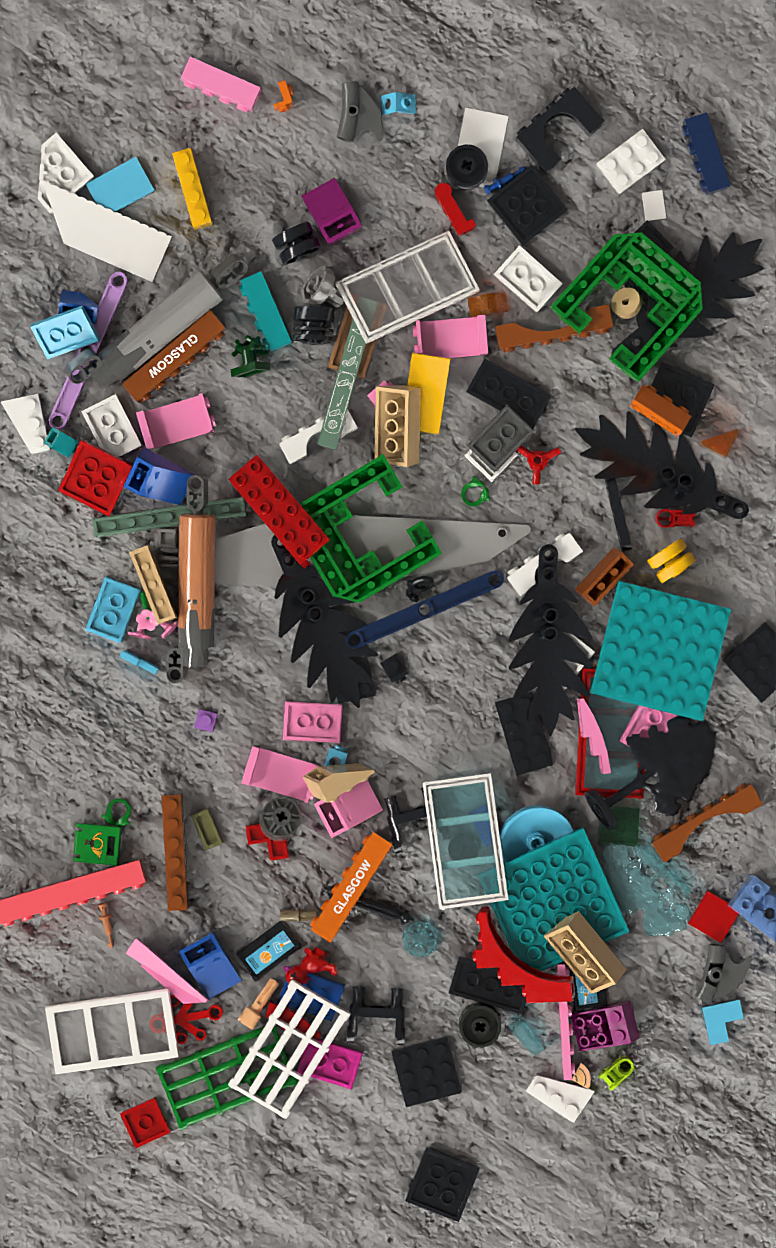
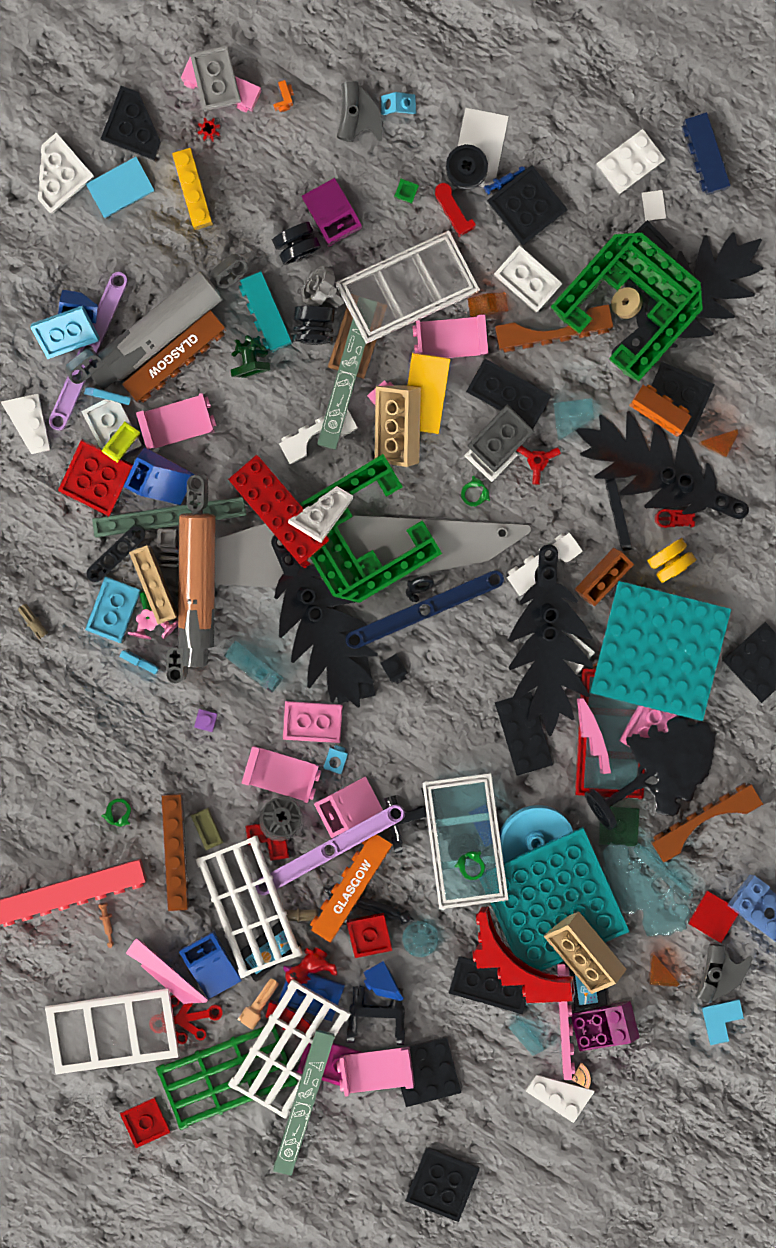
(32, 621): none -> dark tan axle
(60, 442): teal brick -> none
(93, 844): green container -> none
(107, 234): white sticker -> none
(107, 395): none -> medium azure tile
(113, 551): none -> black beam
(121, 441): none -> neon yellow tile
(131, 125): none -> black plate
(214, 129): none -> red gear
(215, 78): none -> light grey tile
(253, 666): none -> clear light blue slope
(264, 921): none -> white door
(303, 1102): none -> sand green tile
(323, 514): none -> white wing
(333, 780): tan slope -> none
(341, 844): none -> lavender beam
(369, 935): none -> red tile
(376, 1070): none -> bright pink panel
(382, 982): none -> blue slope
(406, 191): none -> green plate
(476, 857): none -> green piece
(479, 1036): pearl dark grey wheel -> none
(570, 105): black arch -> none
(571, 416): none -> clear light blue wing
(616, 1073): lime piece -> none
(660, 974): none -> clear orange slope

